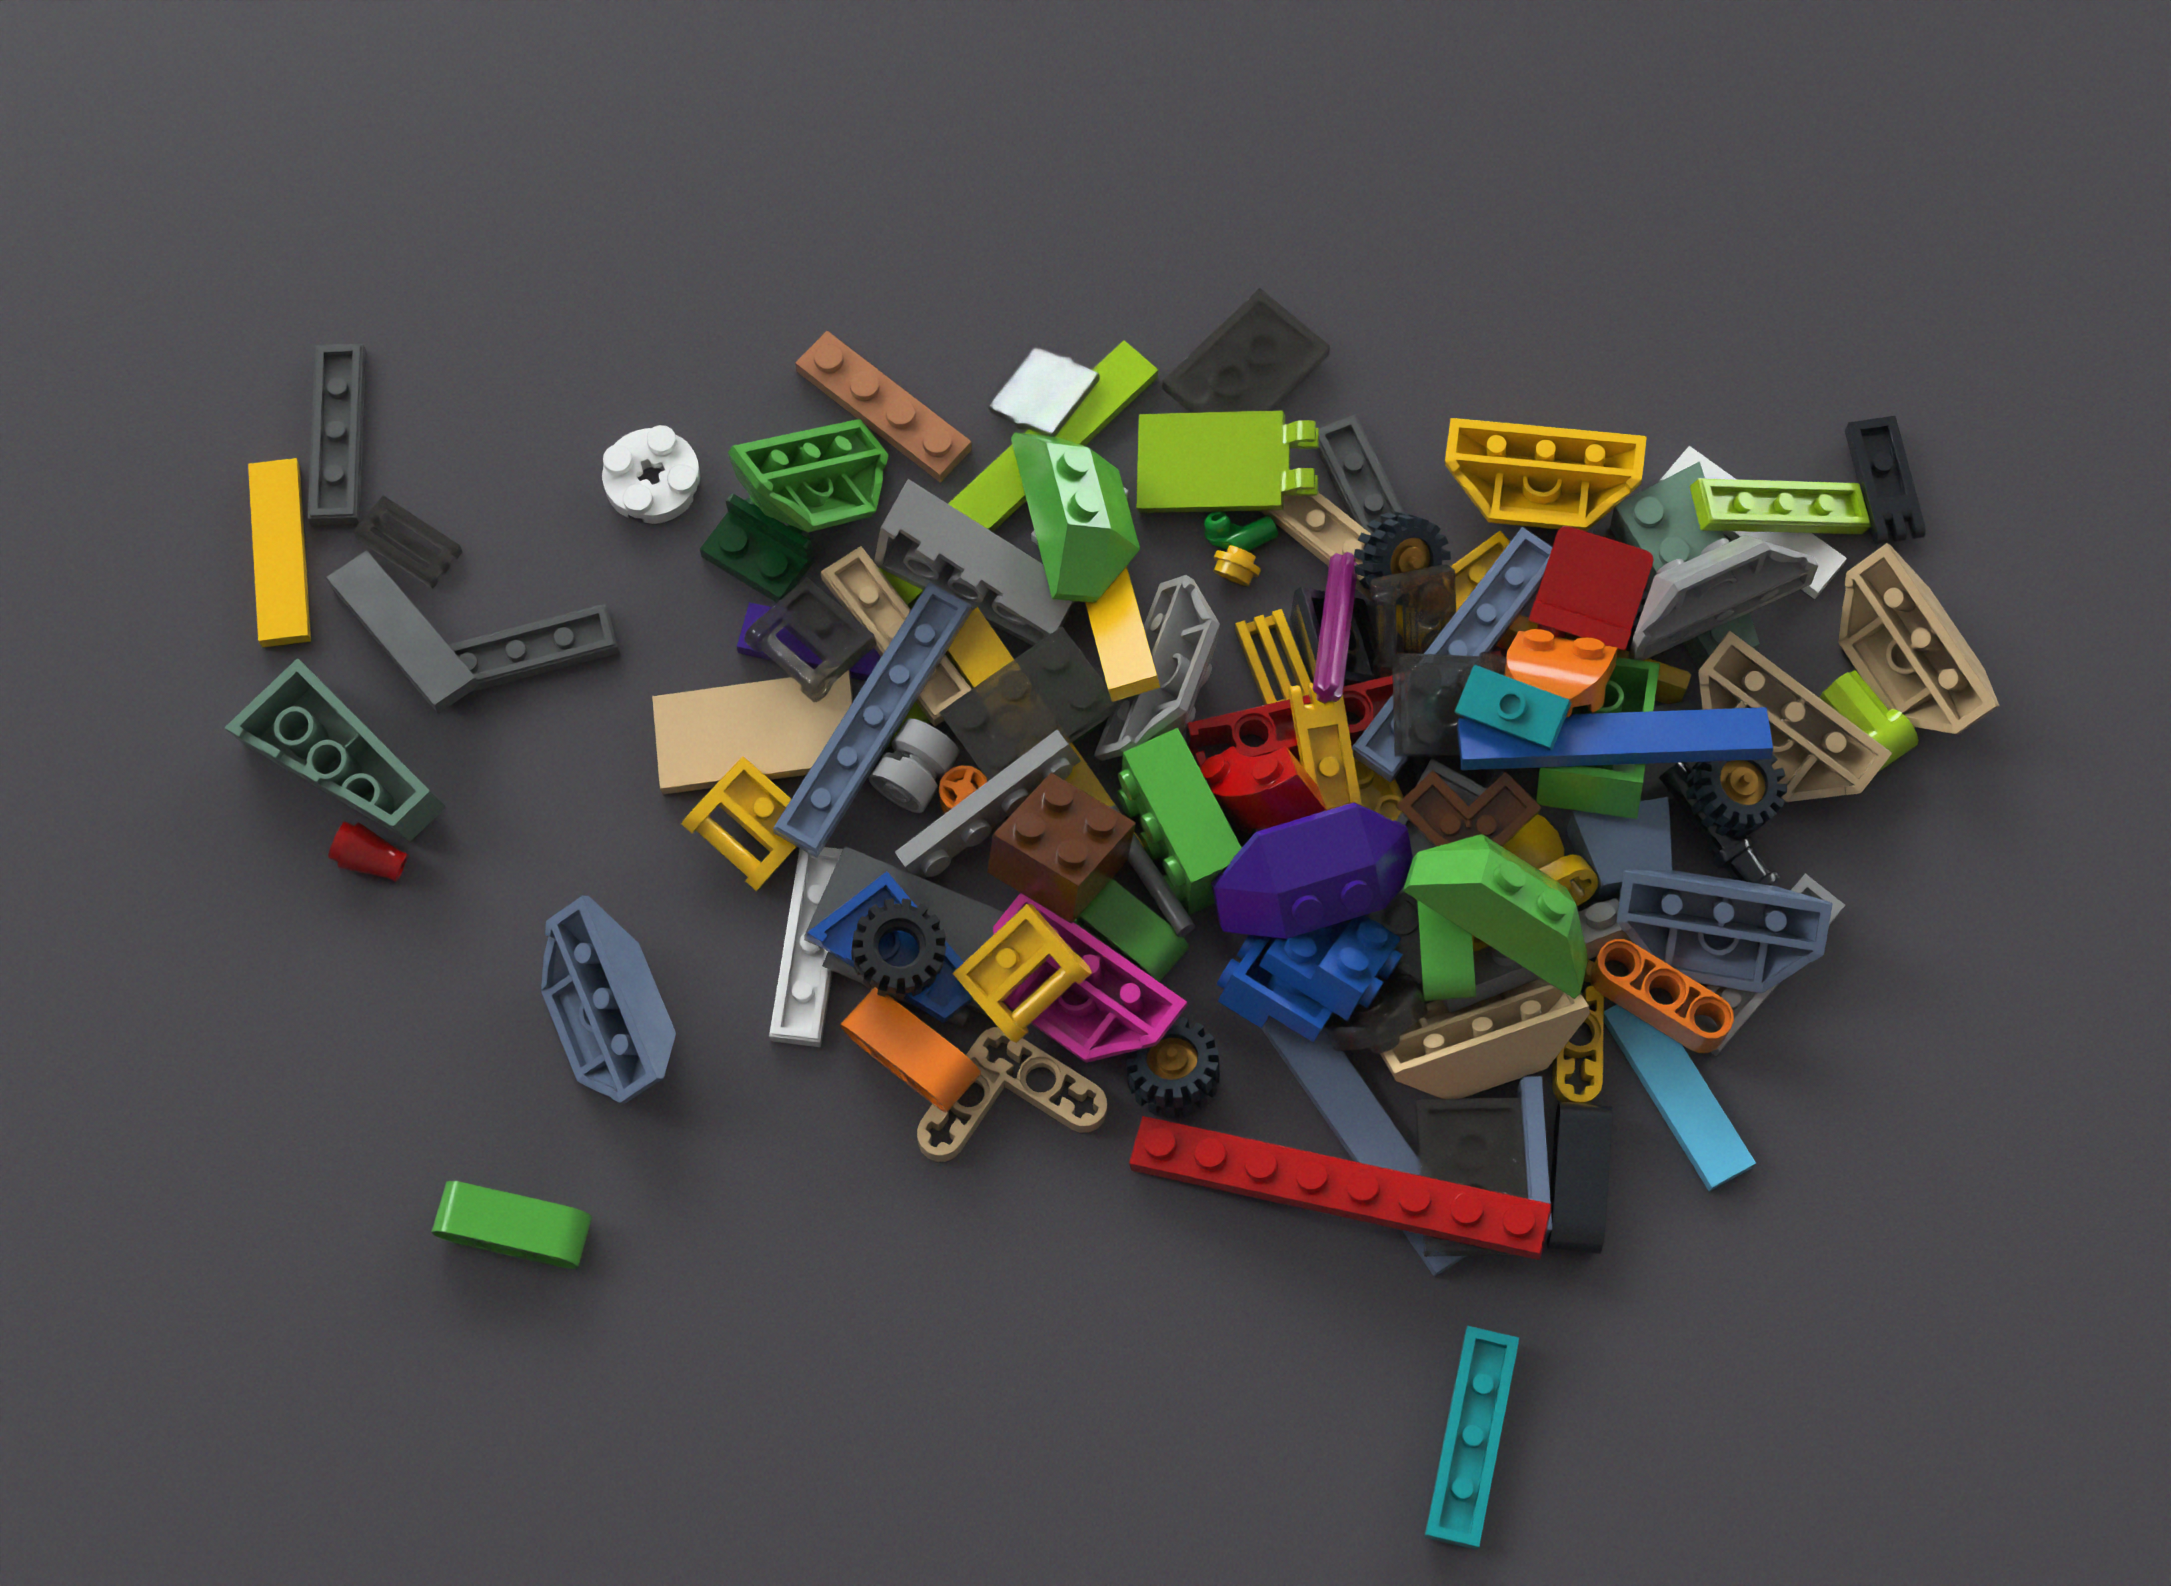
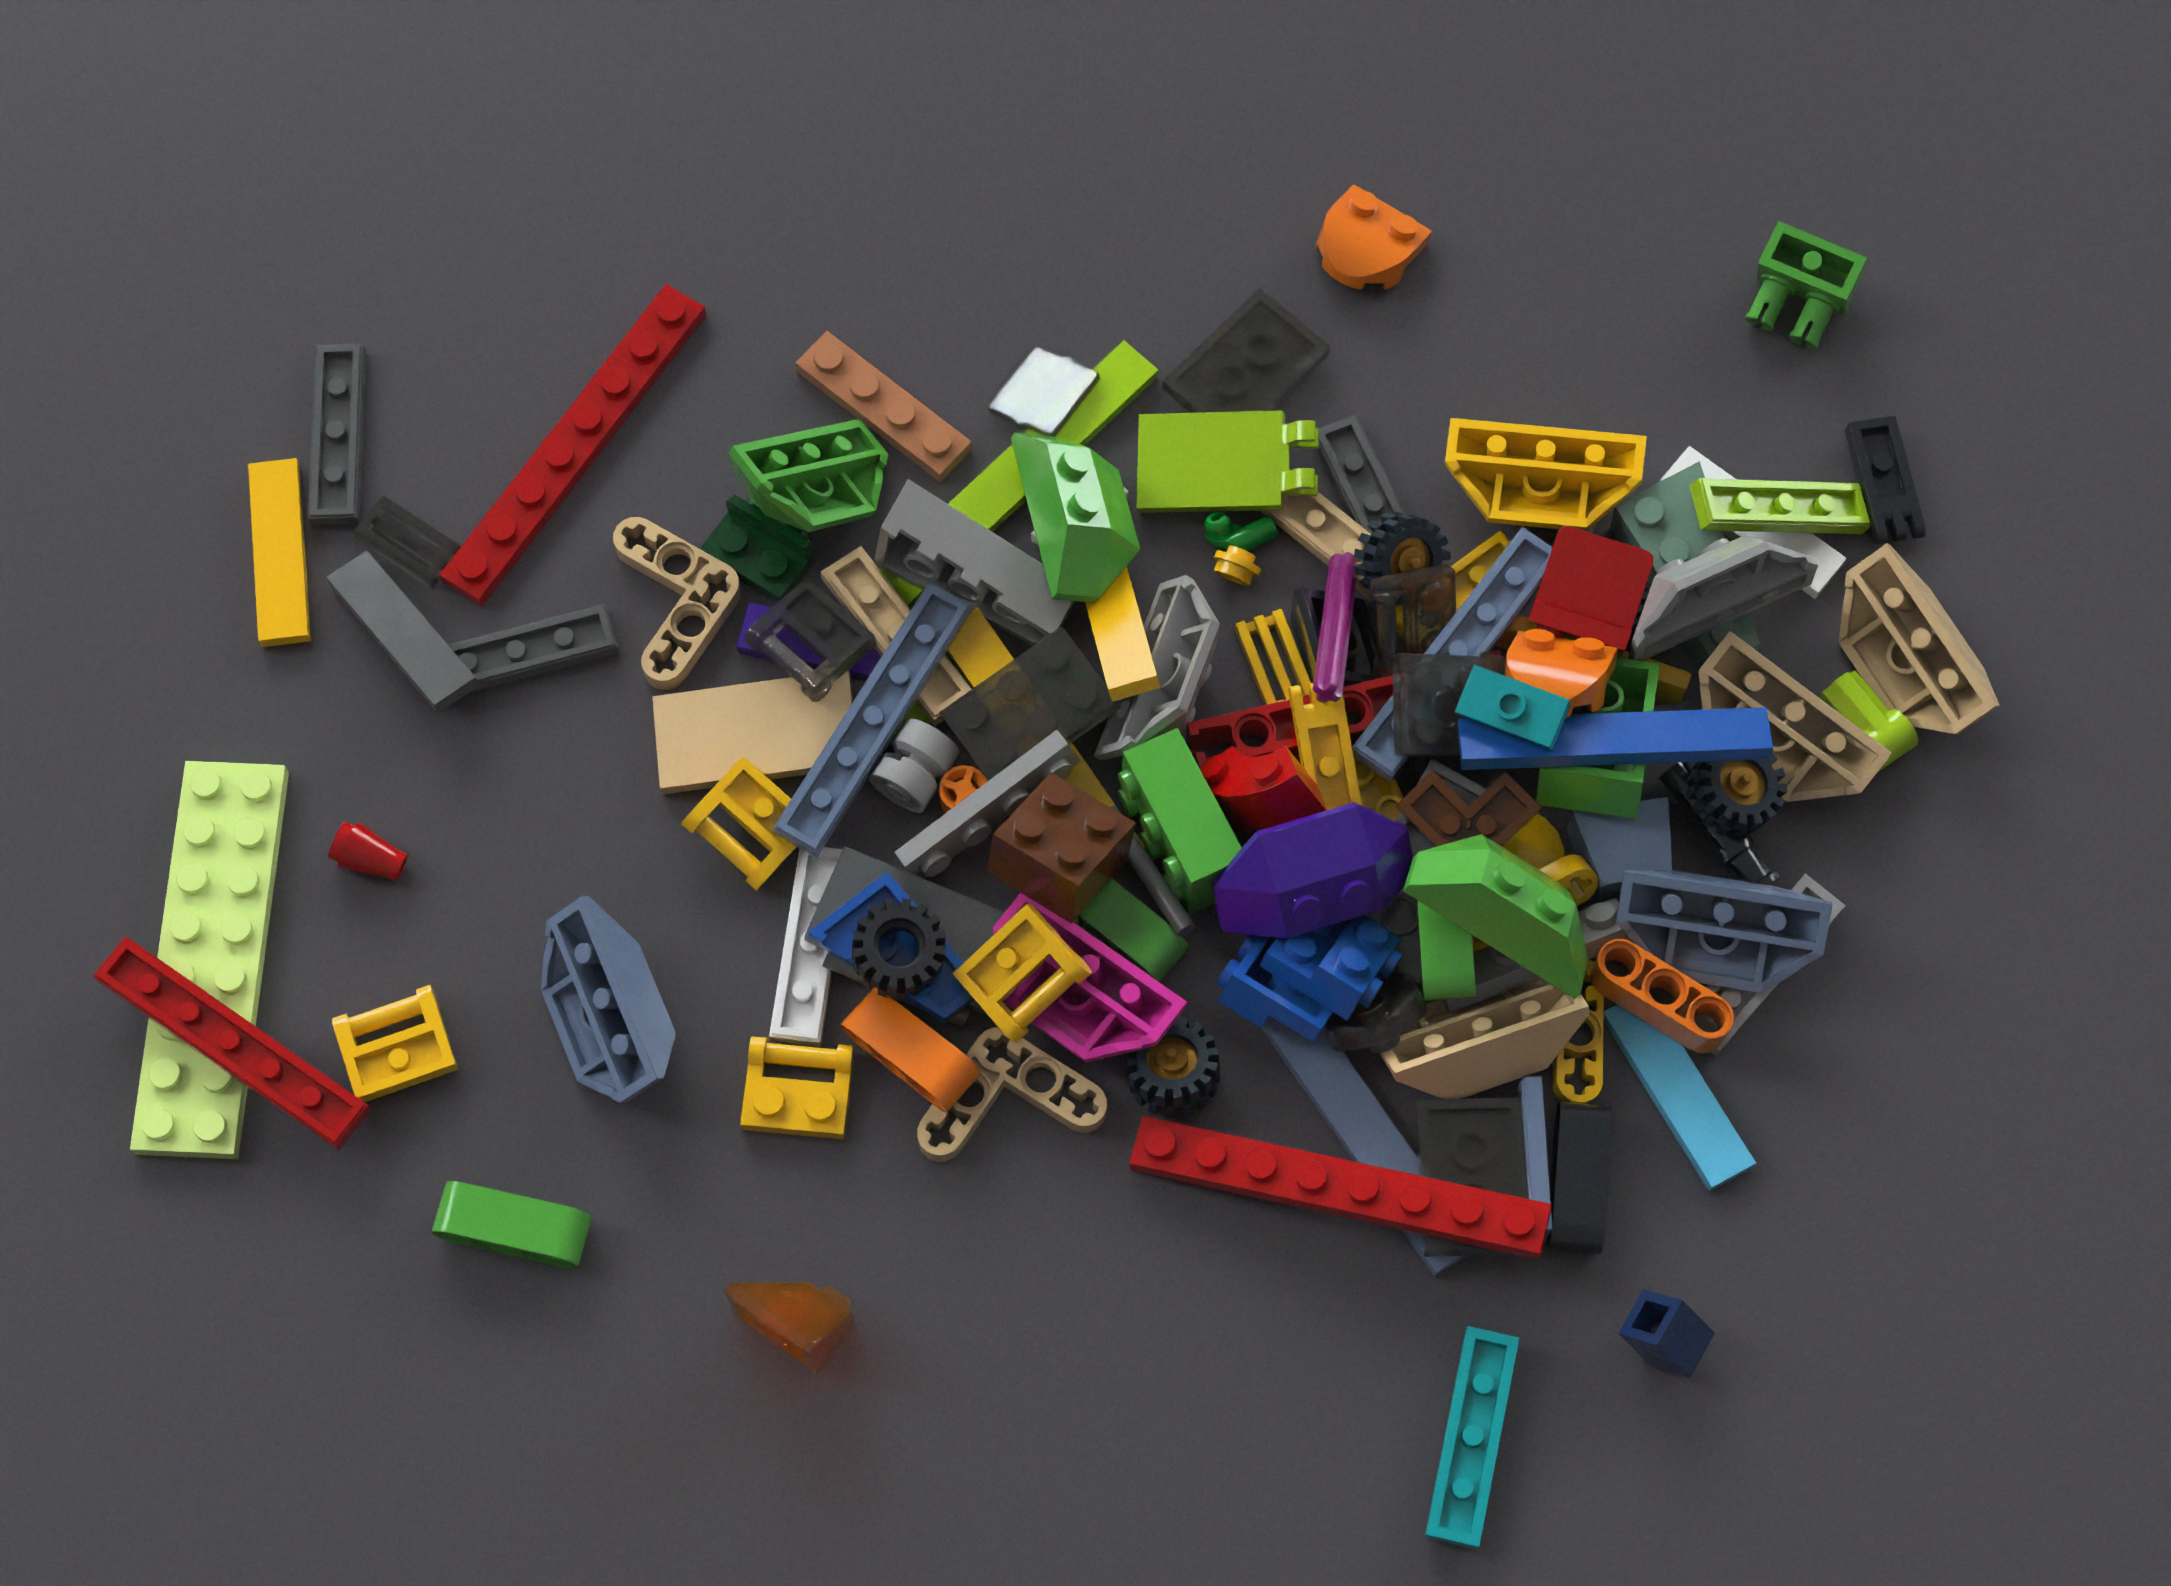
(216, 939): none -> yellowish green plate
(232, 1043): none -> red tile
(327, 745): sand green wedge -> none
(398, 1058): none -> yellow plate
(572, 445): none -> red plate
(655, 449): white plate -> none
(690, 584): none -> tan beam
(794, 1317): none -> clear orange slope
(795, 1104): none -> yellow plate
(1368, 240): none -> orange slope
(1666, 1333): none -> dark blue brick
(1810, 270): none -> bright green brick

